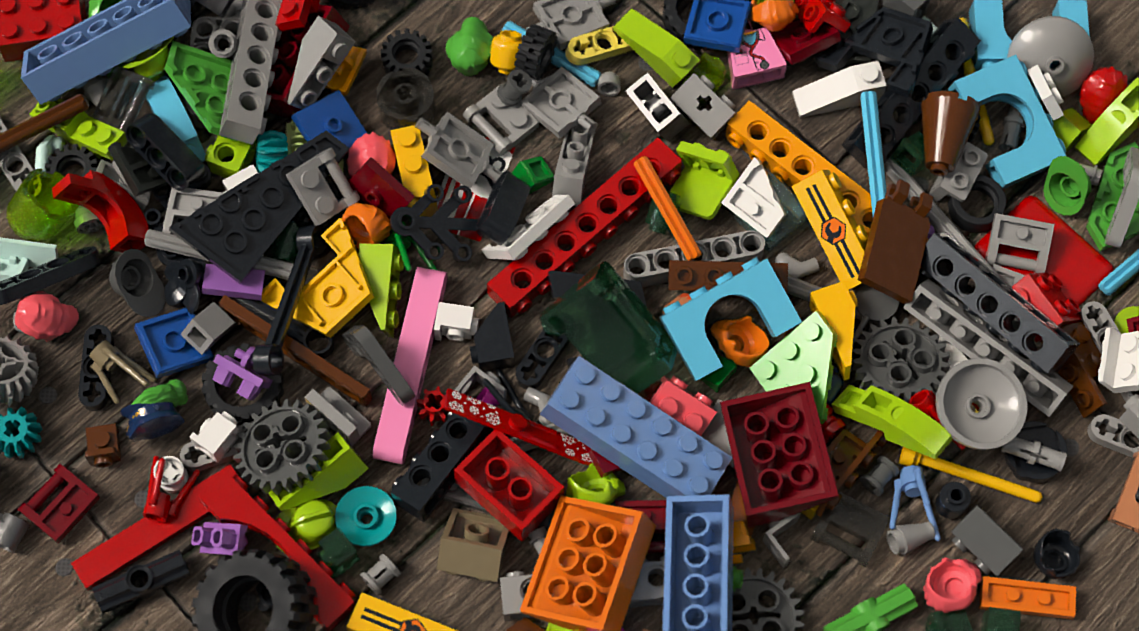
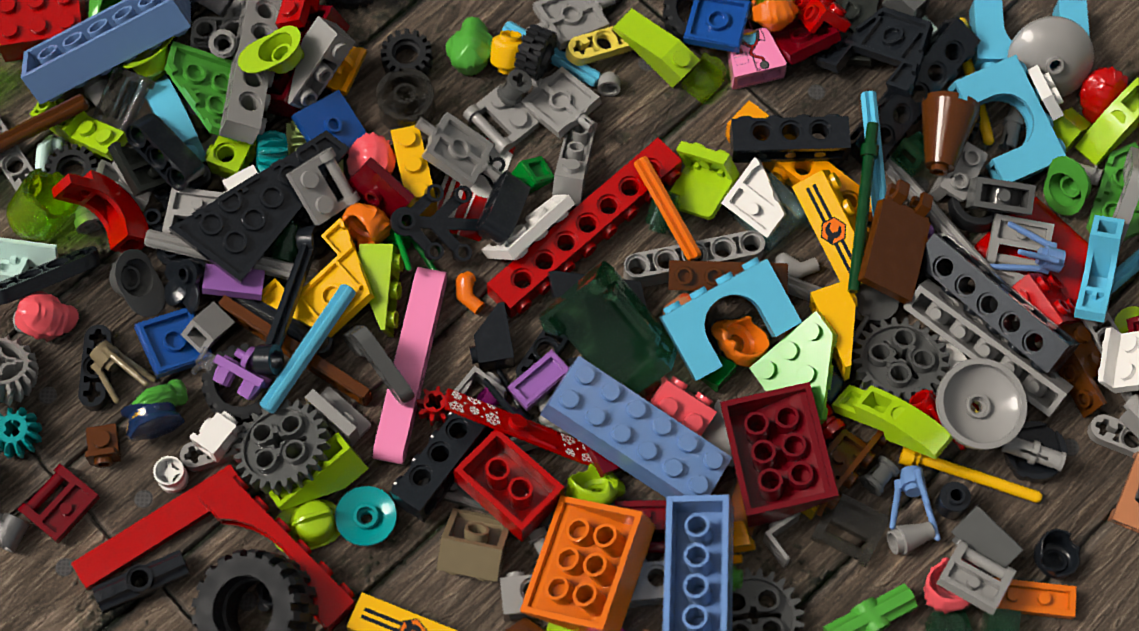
(158, 503): red plant -> none
(203, 361): none -> clear hand
(219, 538): medium lavender hips -> none
(274, 52): none -> lime piece
(307, 348): none -> medium azure axle
(337, 552): clear green brick -> none
(383, 564): light grey bush -> none
(455, 322): white brick -> none
(464, 292): none -> orange arm
(538, 380): none -> medium lavender tile
(657, 107): flat silver brick -> none
(688, 99): light grey brick -> none
(779, 149): none -> black brick
(840, 89): white slope -> none
(869, 153): none -> dark green bar
(973, 583): none -> light grey plate
(1000, 196): none -> dark grey brick
(1047, 258): none -> medium blue plant
(1099, 268): none -> medium azure arch

